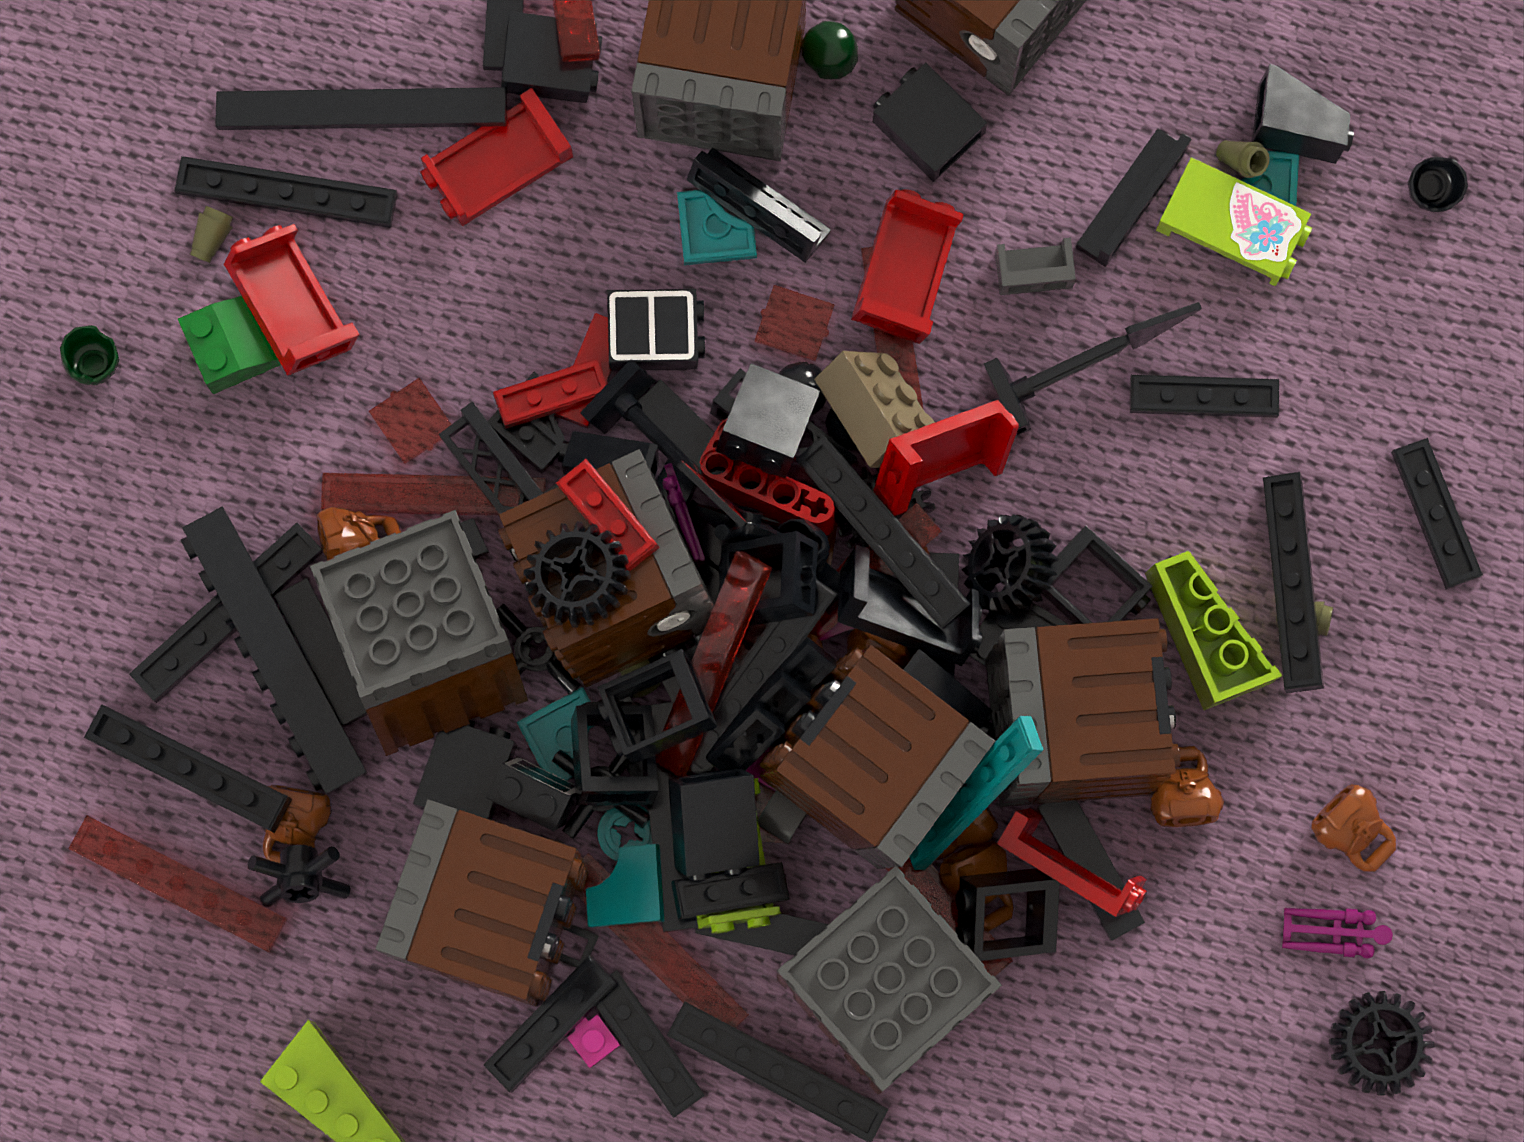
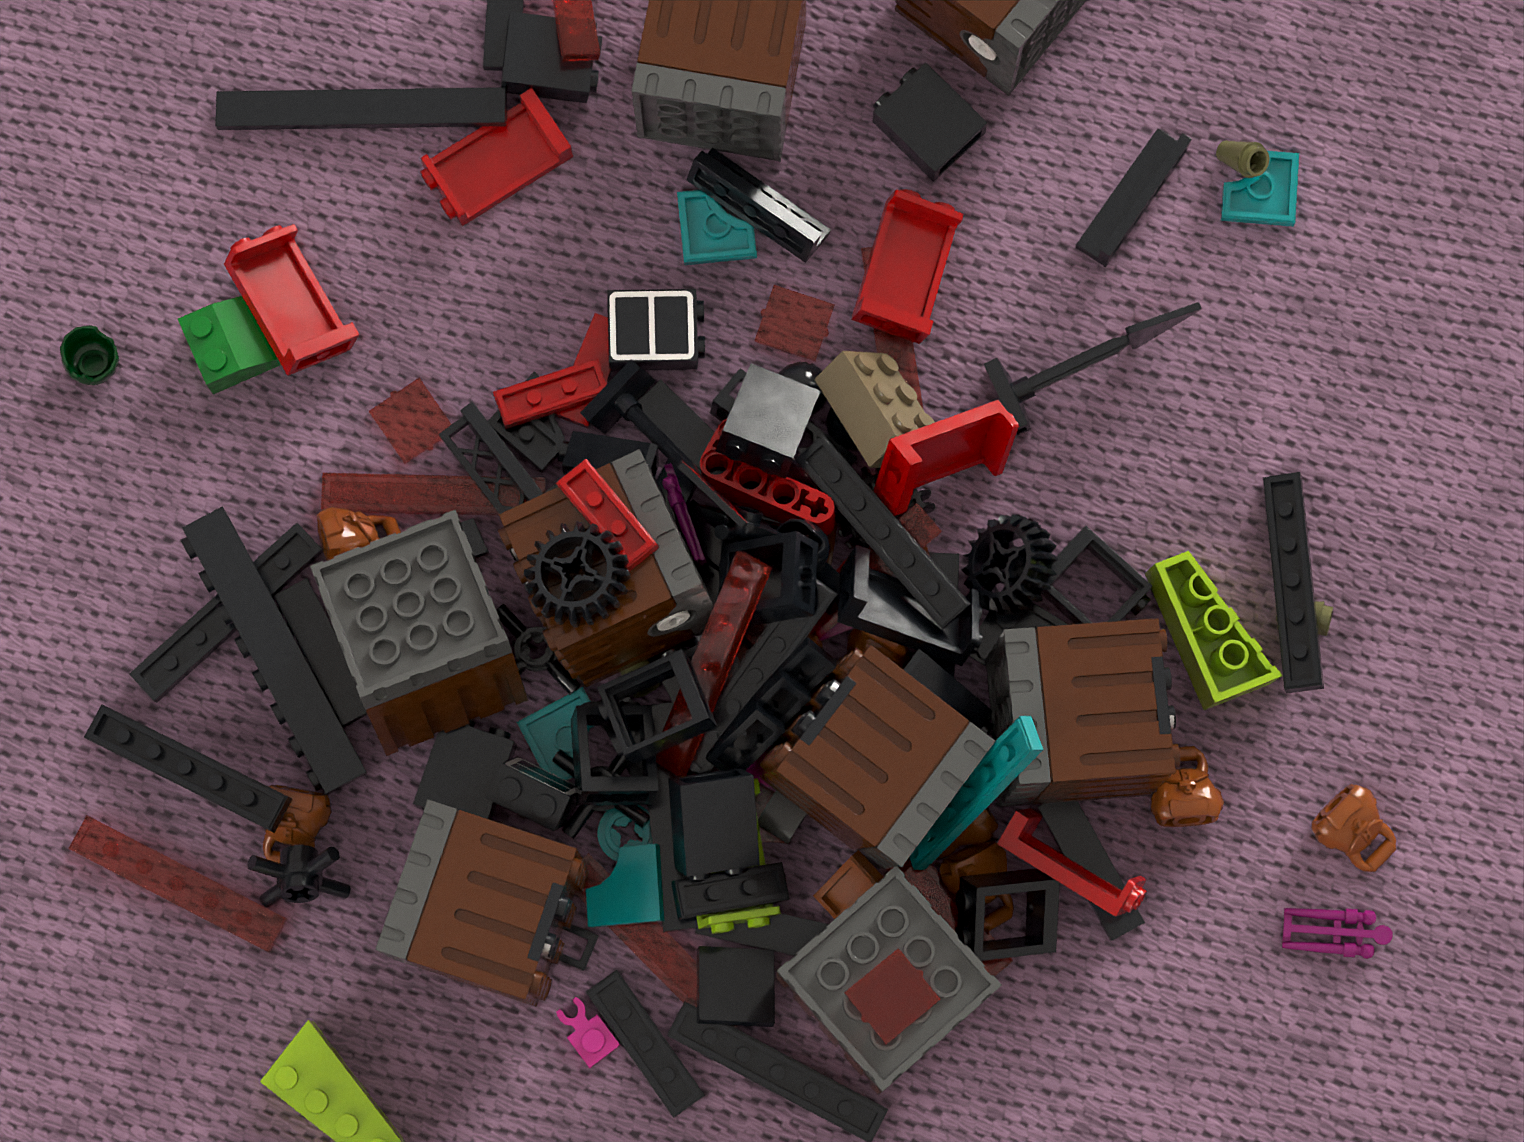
(210, 233): olive cone -> none
(286, 191): black tile -> none
(550, 1023): black tile -> none
(735, 986): none -> black tile
(830, 50): dark green hair -> none
(847, 884): none -> dark orange tile
(892, 996): none -> clear red piece
(1035, 268): dark grey panel -> none
(1204, 396): black tile -> none
(1236, 220): lime panel -> none
(1299, 119): slope -> none
(1387, 1060): black gear -> none
(1436, 513): black tile -> none
(1437, 184): black hair -> none

